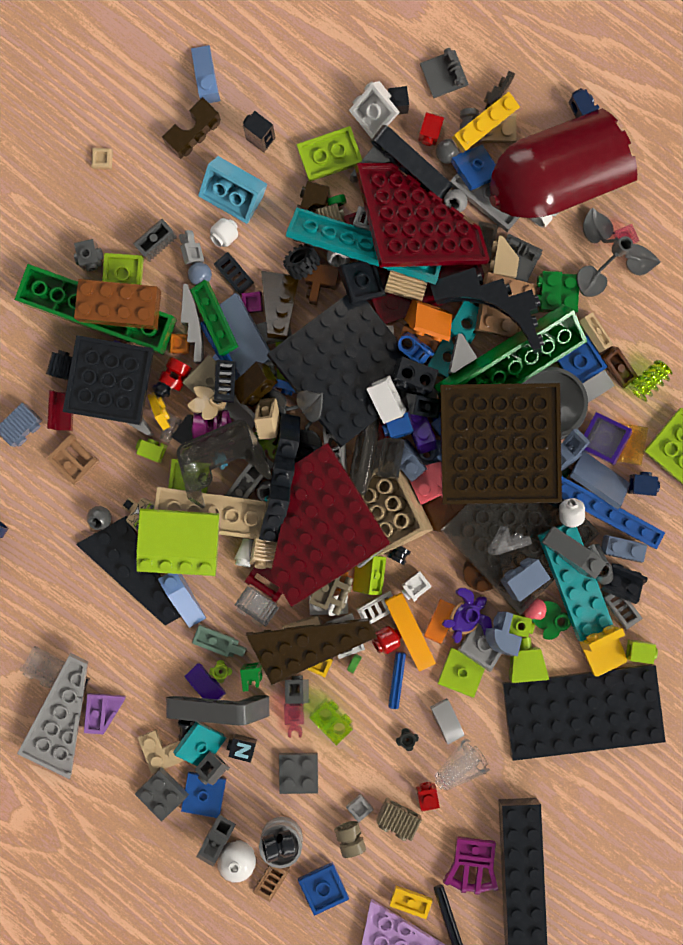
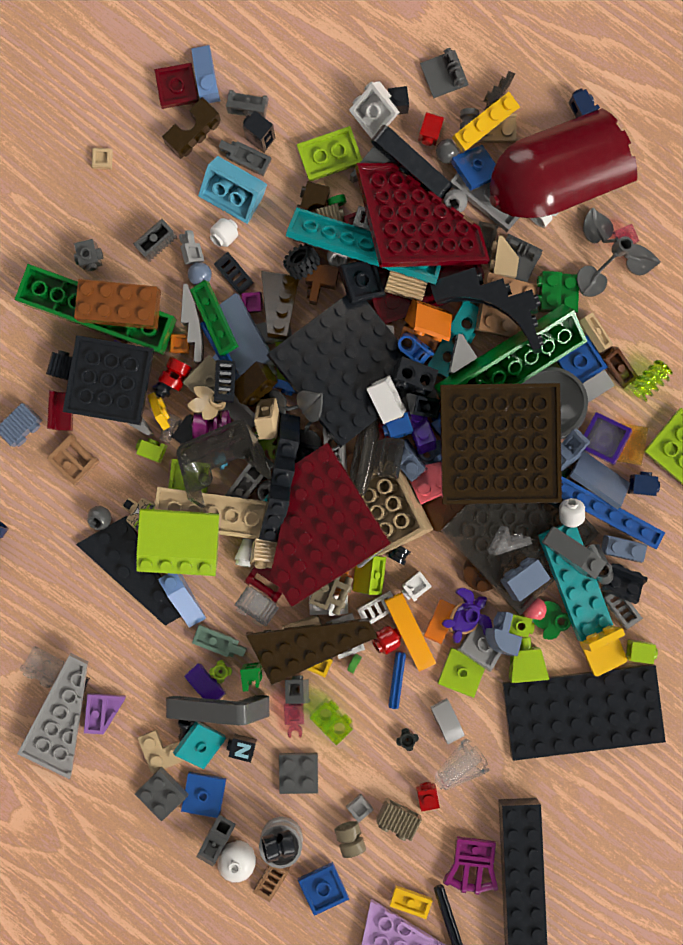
(123, 268): lime plate -> none
(176, 85): none -> dark red plate
(211, 768): dark grey brick -> none
(246, 104): none -> dark grey hinge
(246, 156): none -> dark grey hinge

